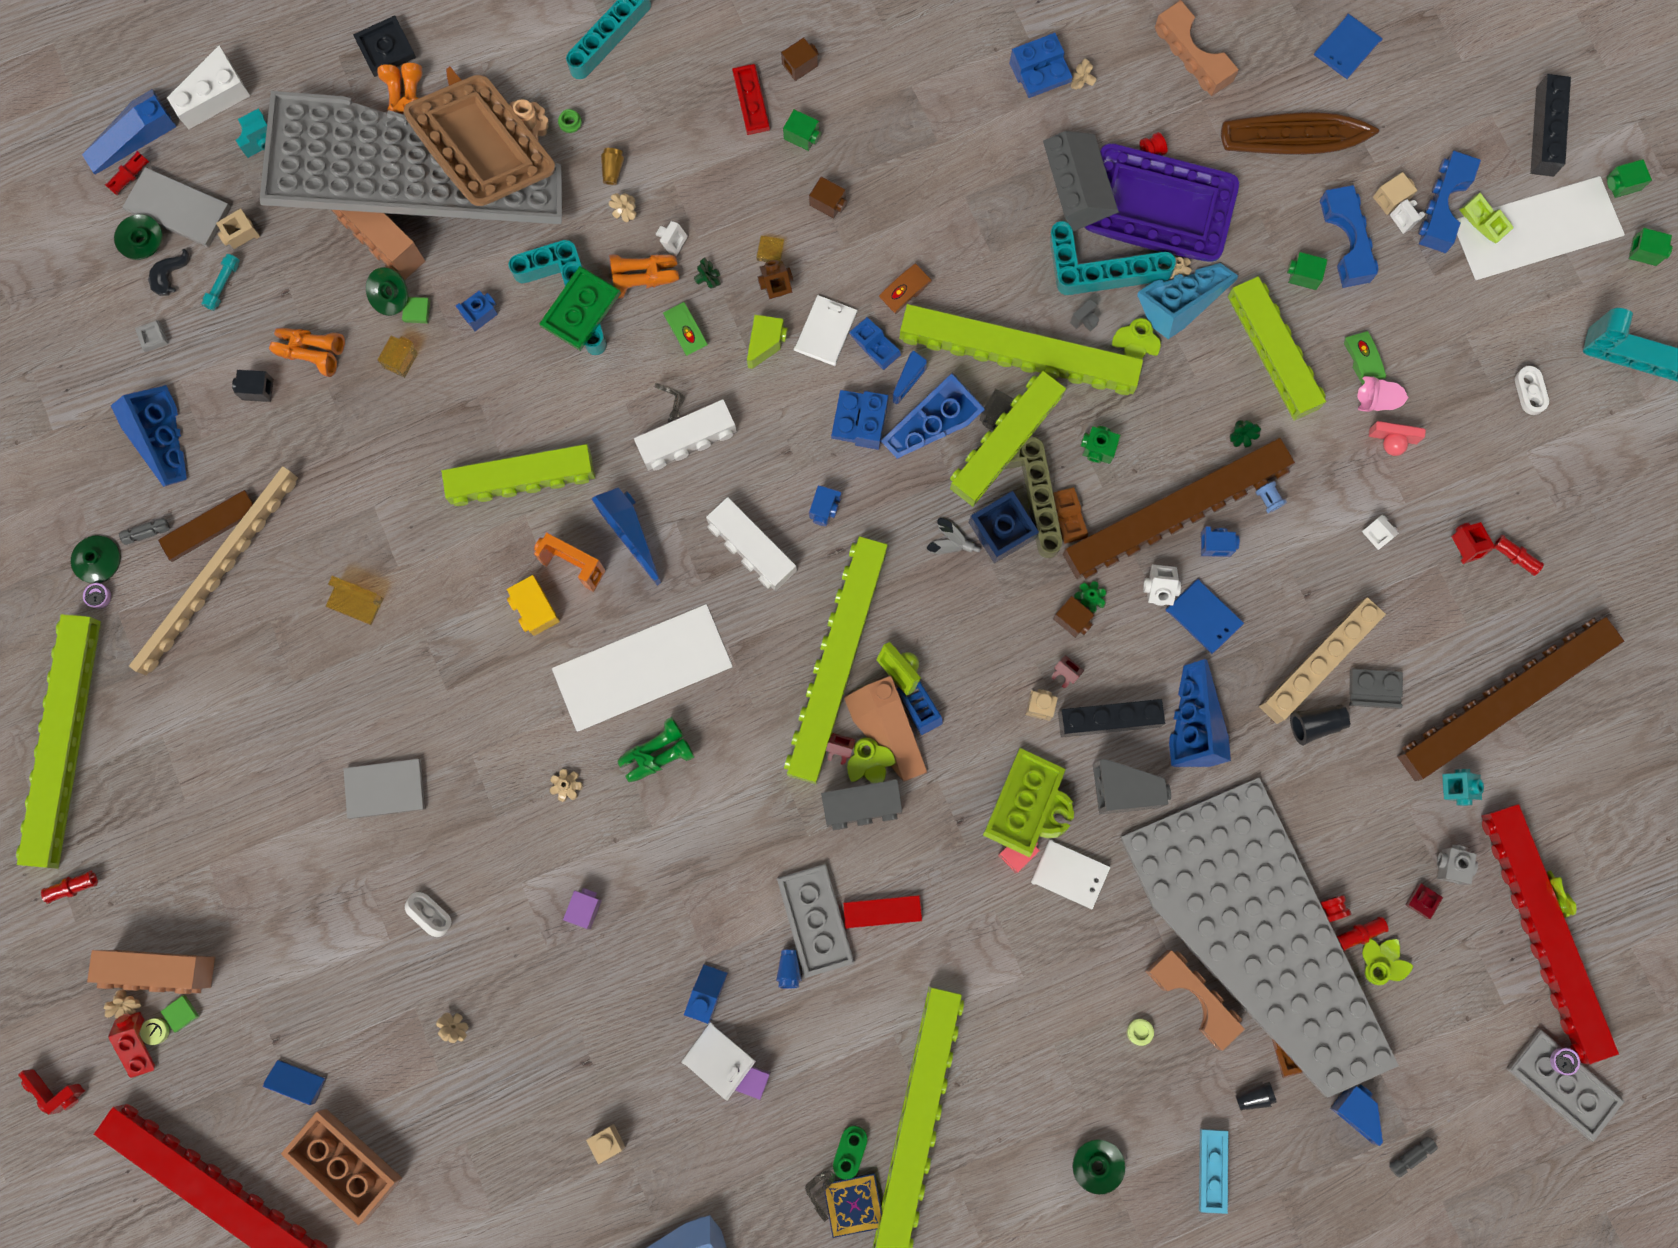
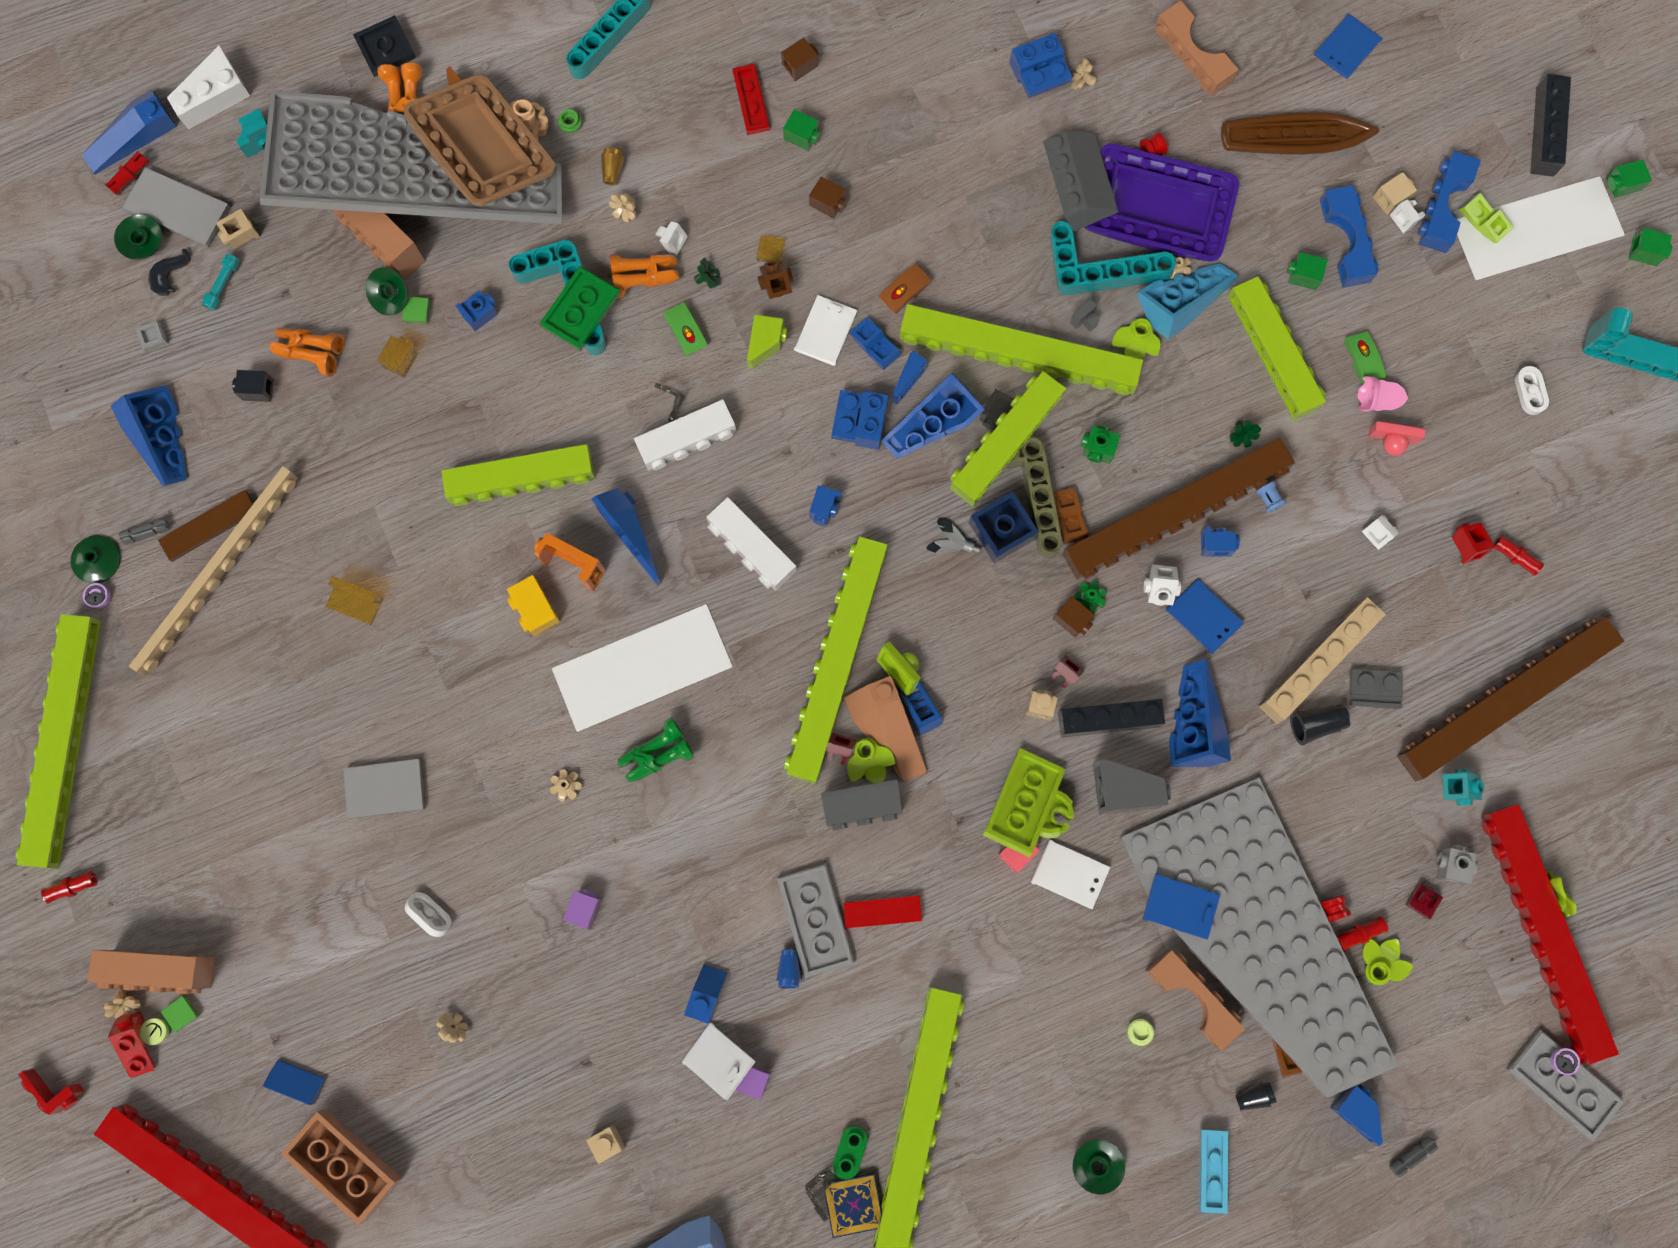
(1181, 906): none -> blue container

